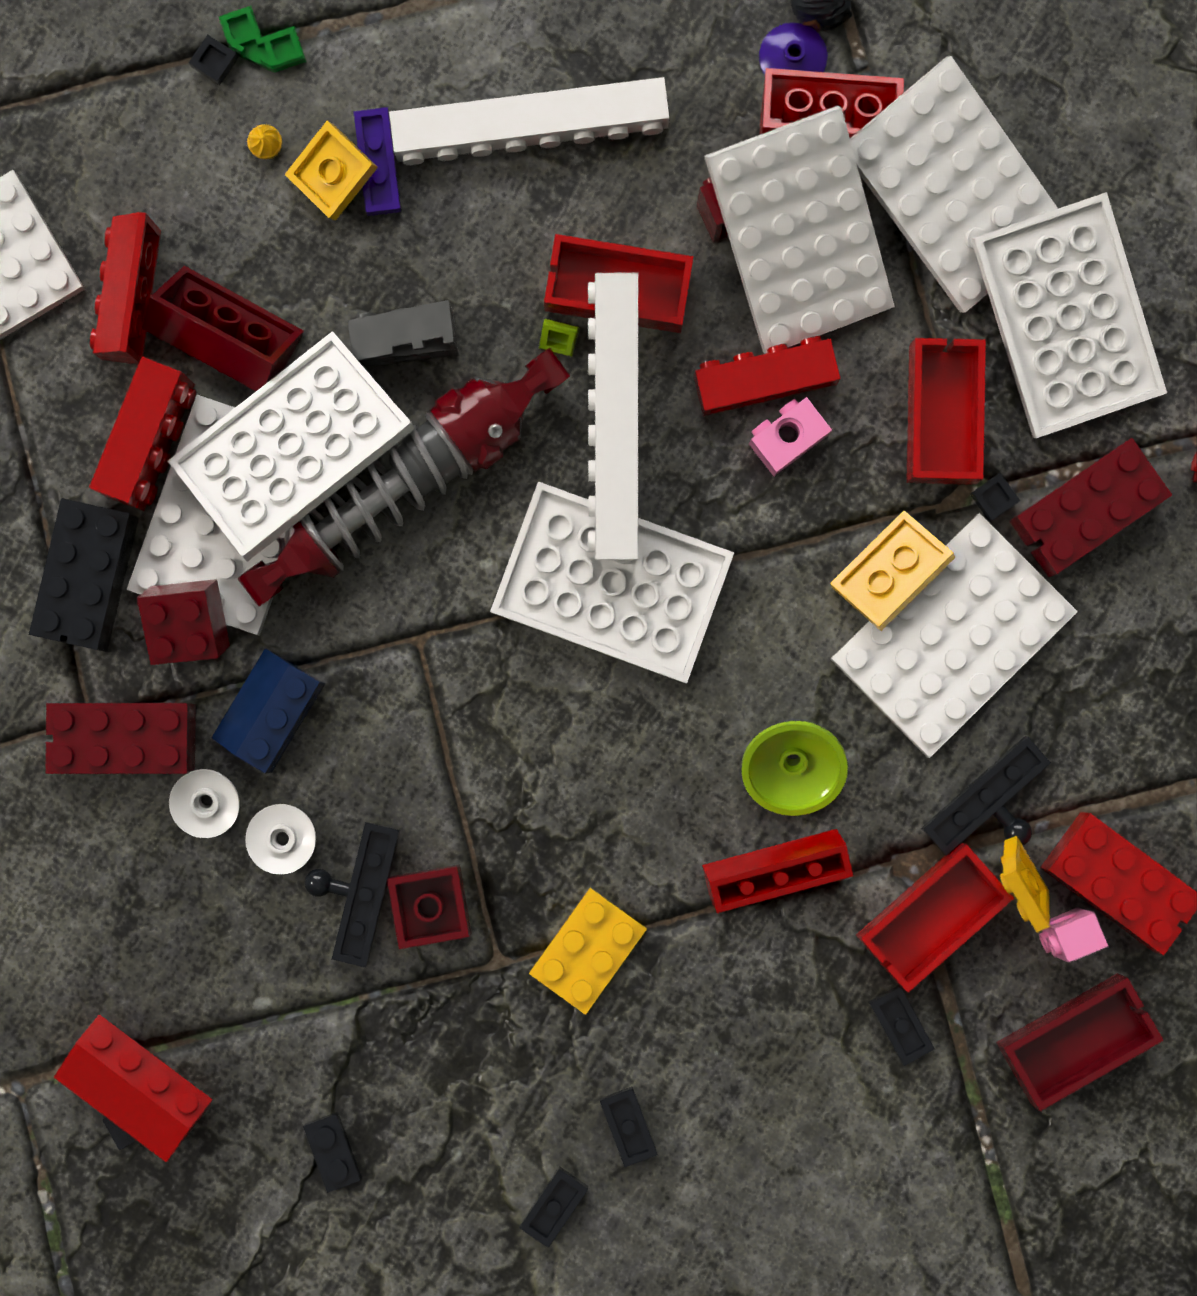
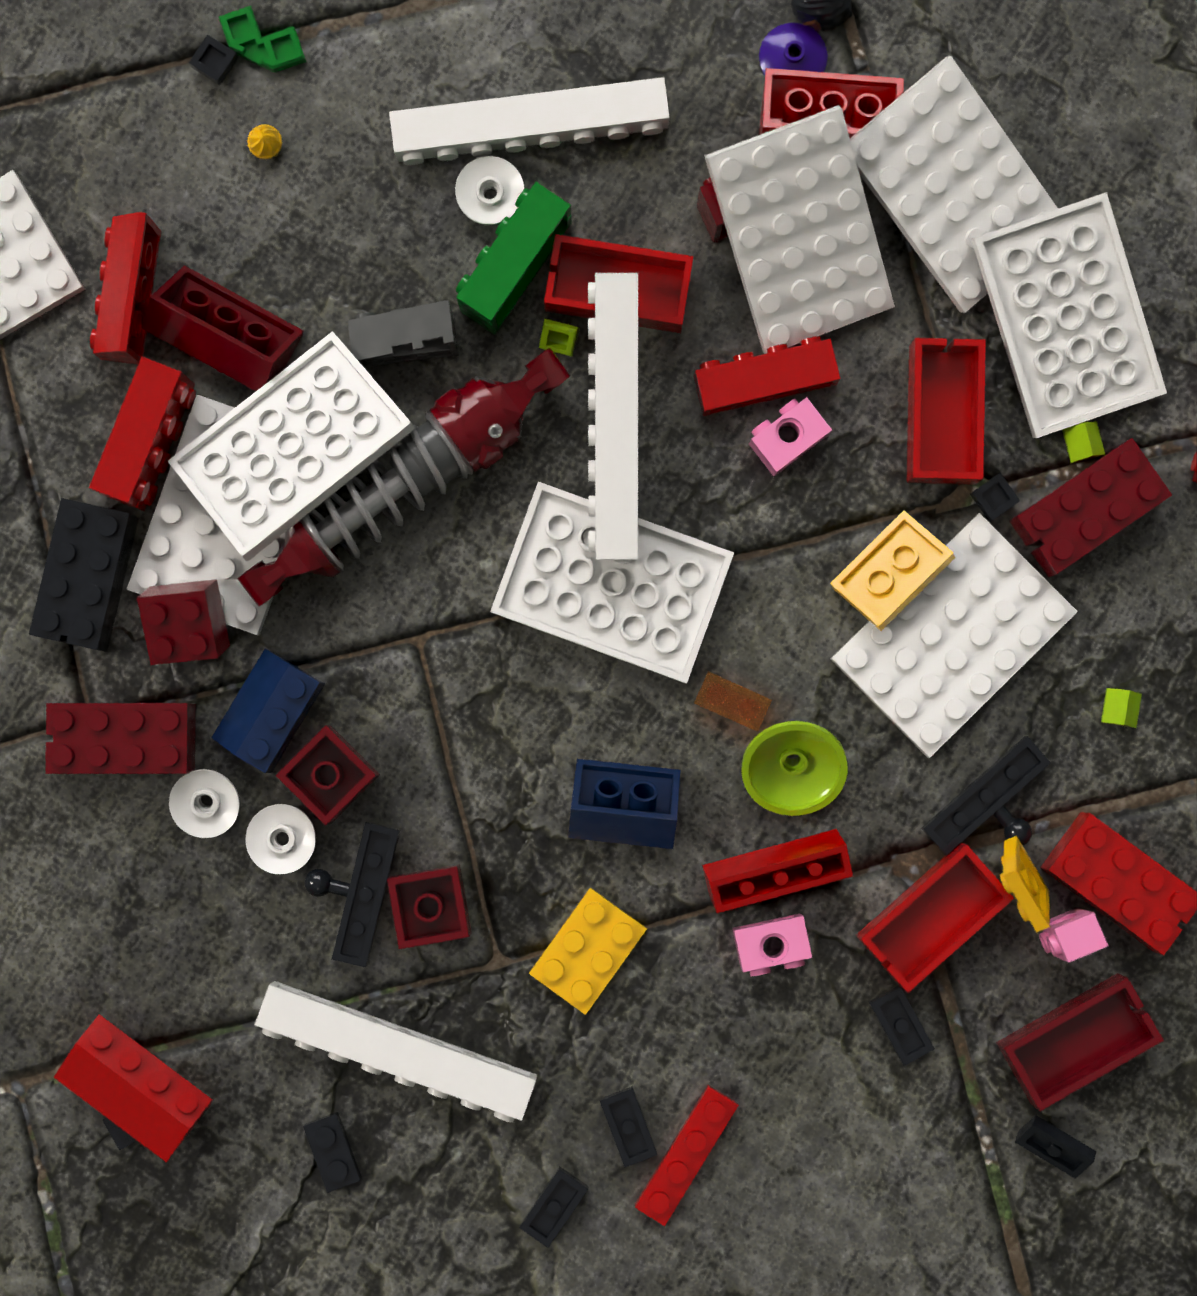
(327, 775): none -> dark red brick
(331, 170): yellow plate -> none
(376, 142): dark purple plate -> none
(395, 1050): none -> white brick
(486, 174): none -> white dish
(513, 258): none -> green piece
(624, 804): none -> dark blue slope
(686, 1155): none -> red plate
(732, 701): none -> clear orange plate
(751, 938): none -> bright pink brick
(1055, 1146): none -> black plate
(1083, 441): none -> lime slope
(1121, 707): none -> lime slope

